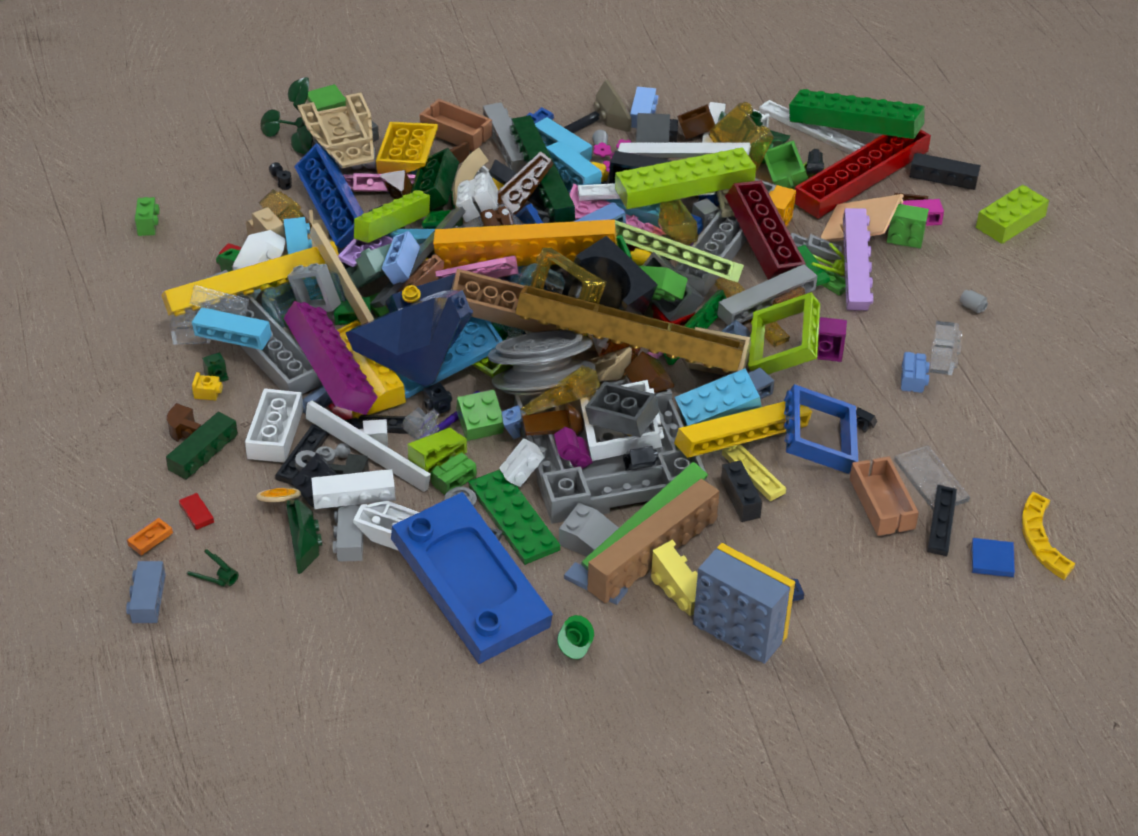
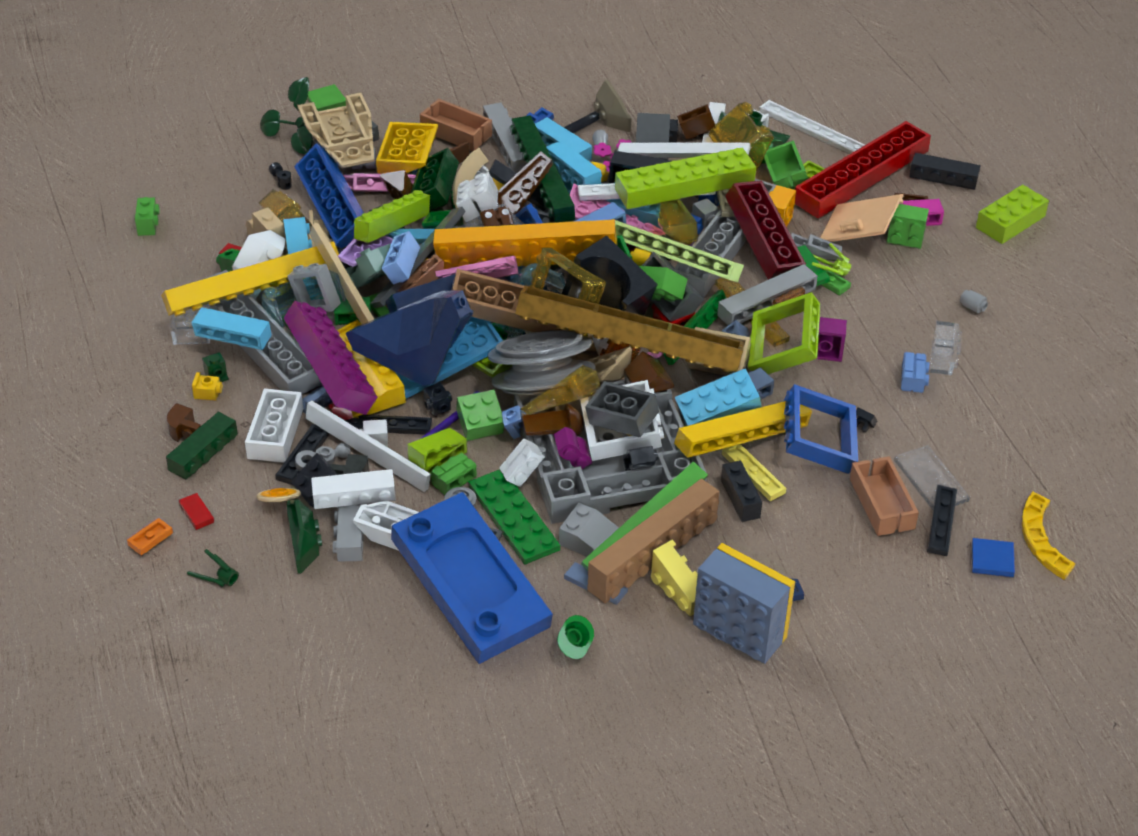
(146, 592): sand blue brick -> none
(218, 301): clear tile -> none
(411, 294): yellow plate -> none
(420, 424): clear brick -> none
(644, 102): light blue brick -> none
(815, 162): black piece -> none
(856, 259): lavender brick -> none
(857, 113): green brick -> none

